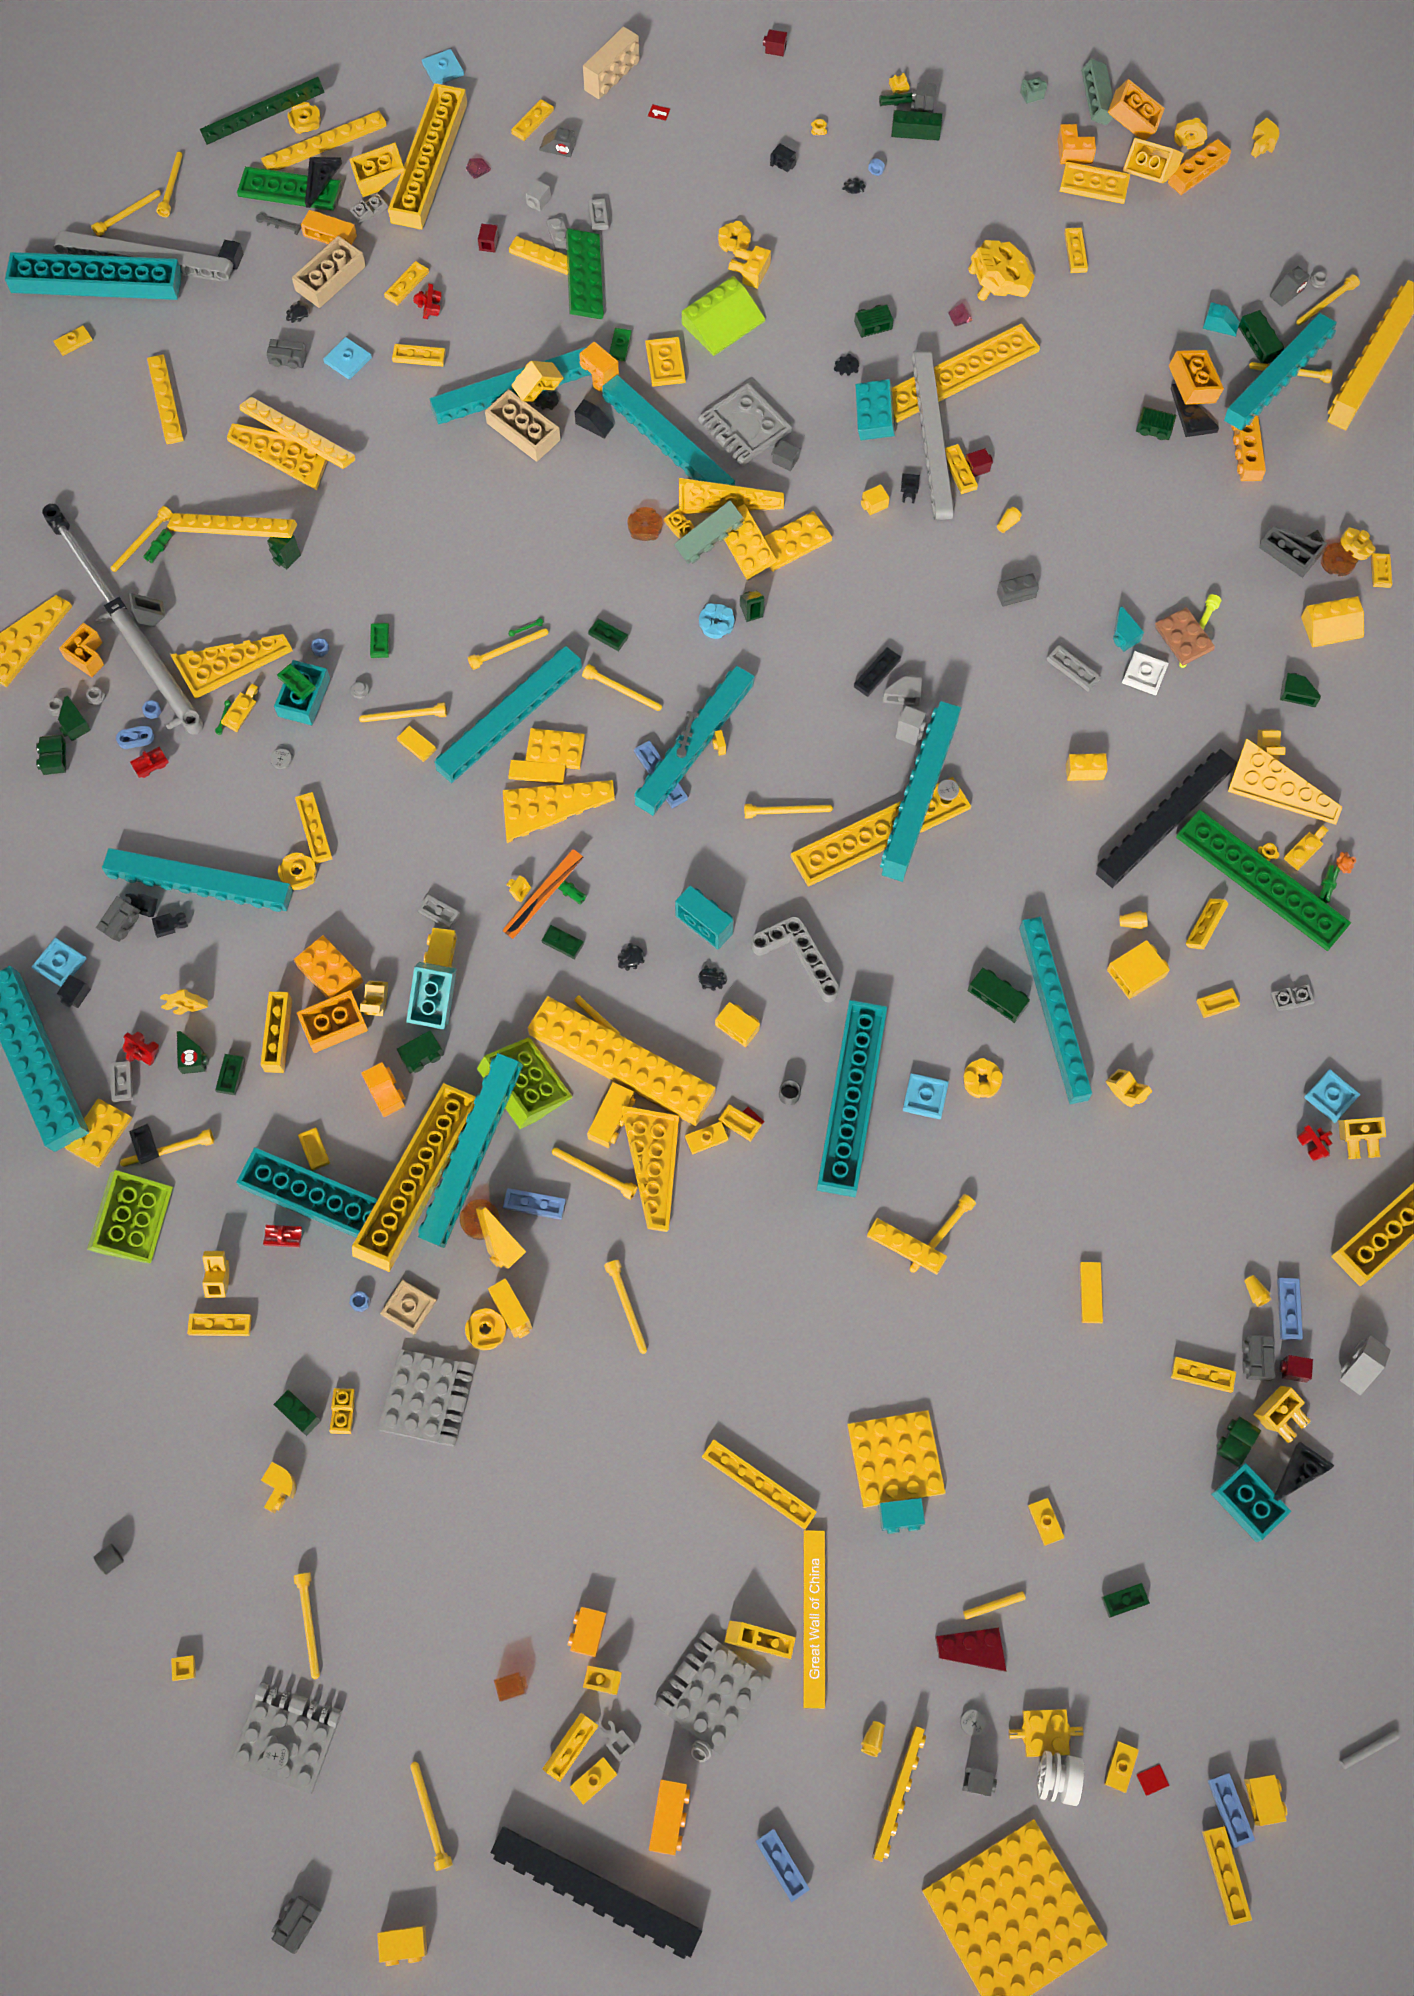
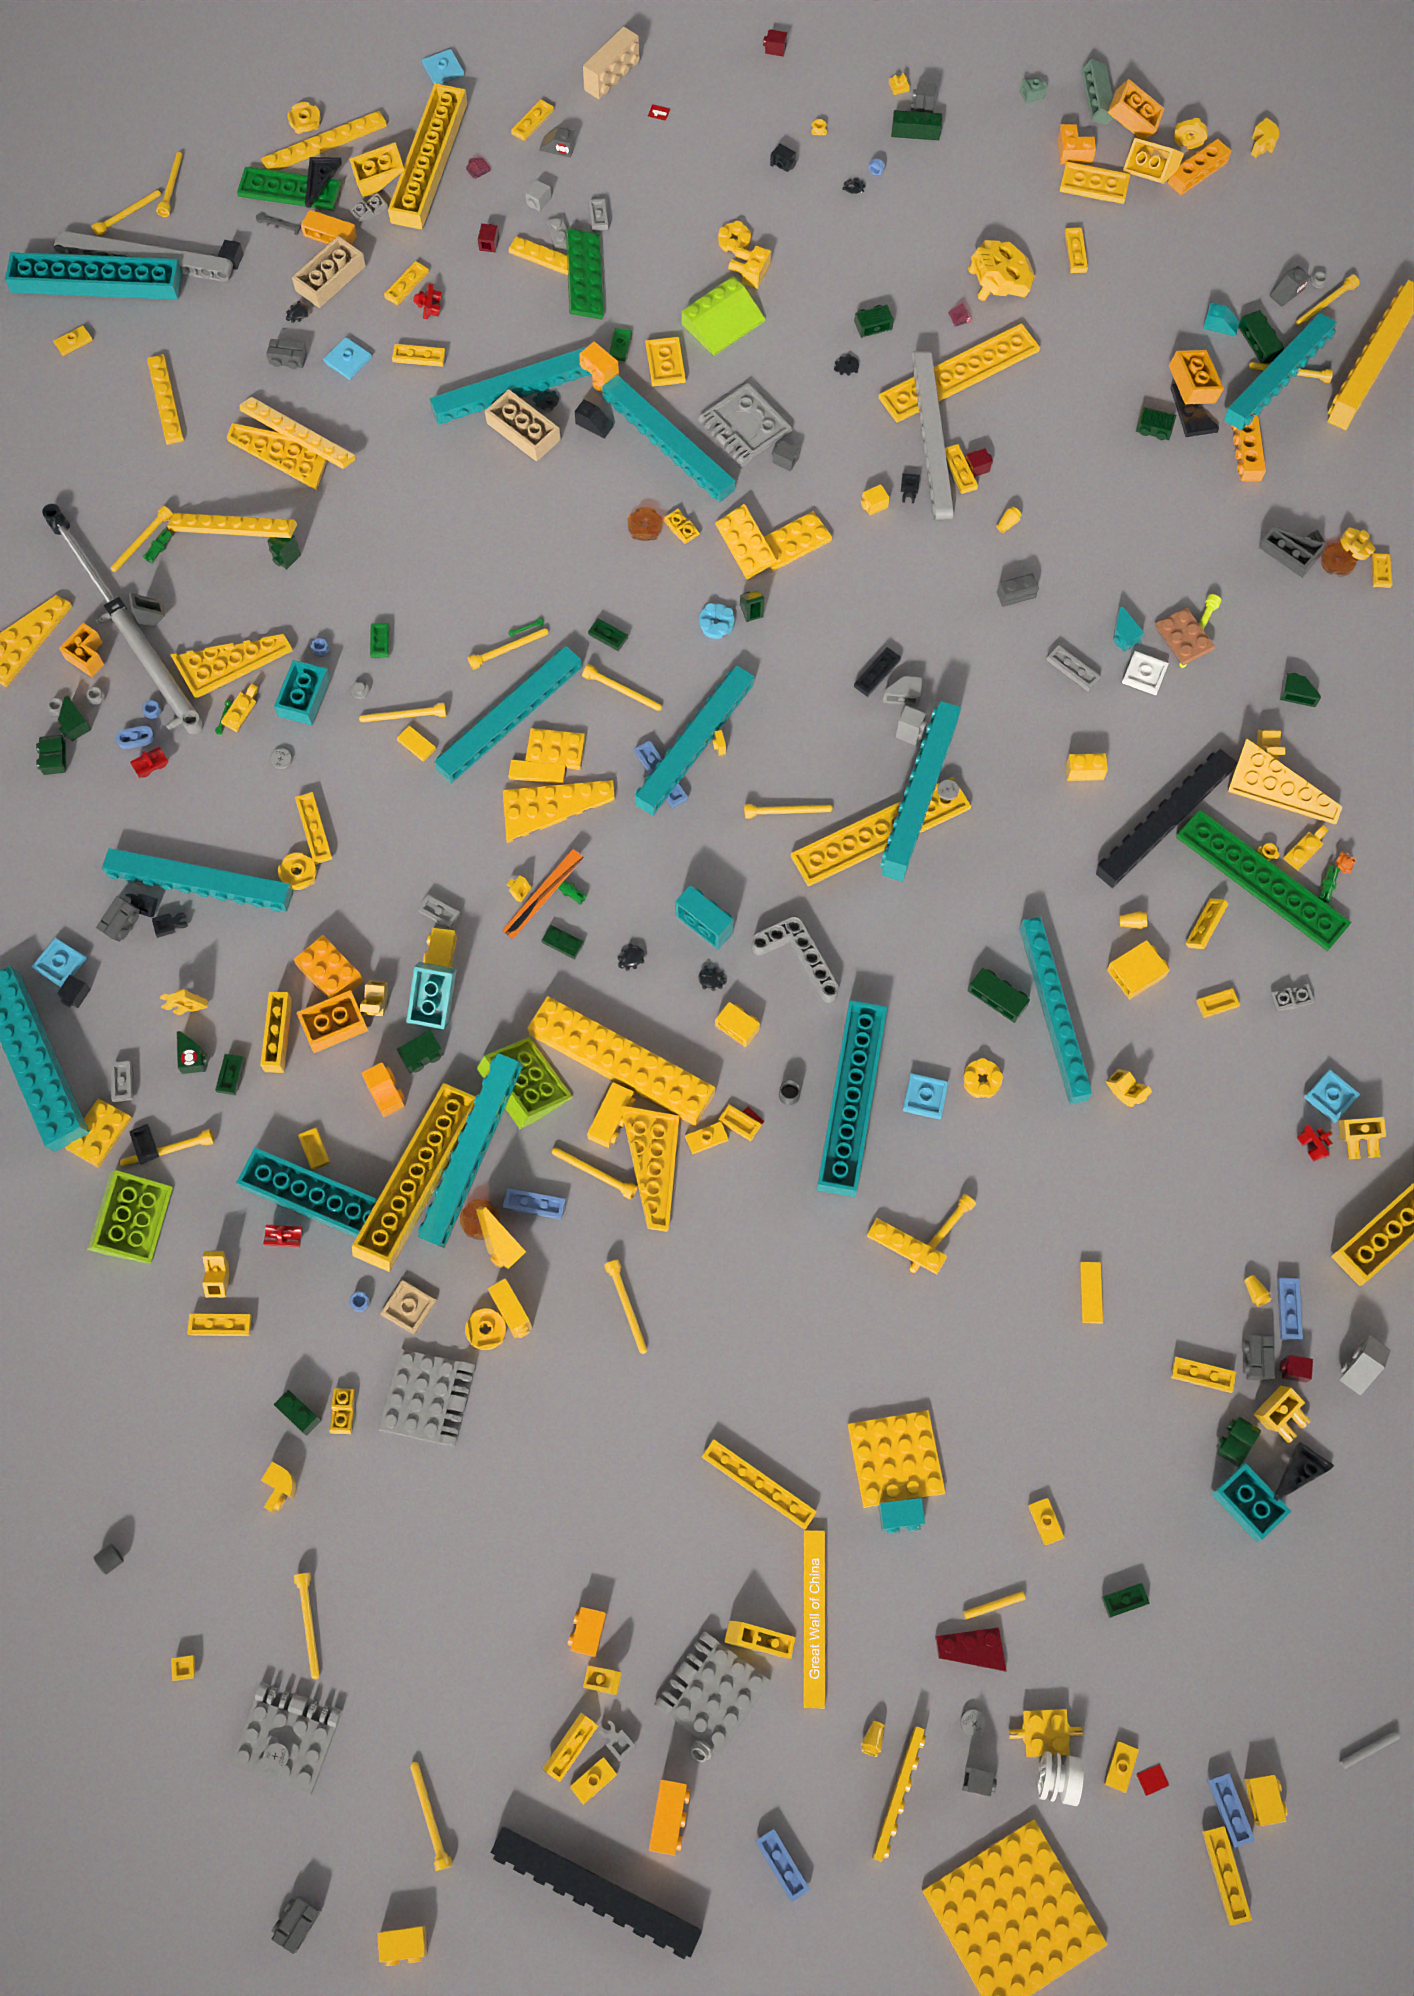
(138, 1050): red hips -> none
(262, 110): dark green plate -> none
(296, 681): green plate -> none
(511, 1686): clear orange brick -> none
(535, 378): yellow brick -> none
(594, 1014): yellow bar -> none
(681, 752): dark grey piece -> none
(709, 497): yellow wing -> none
(709, 532): sand green brick -> none
(875, 410): teal brick -> none
(895, 99): dark green pin -> none
(1334, 621): yellow slope -> none

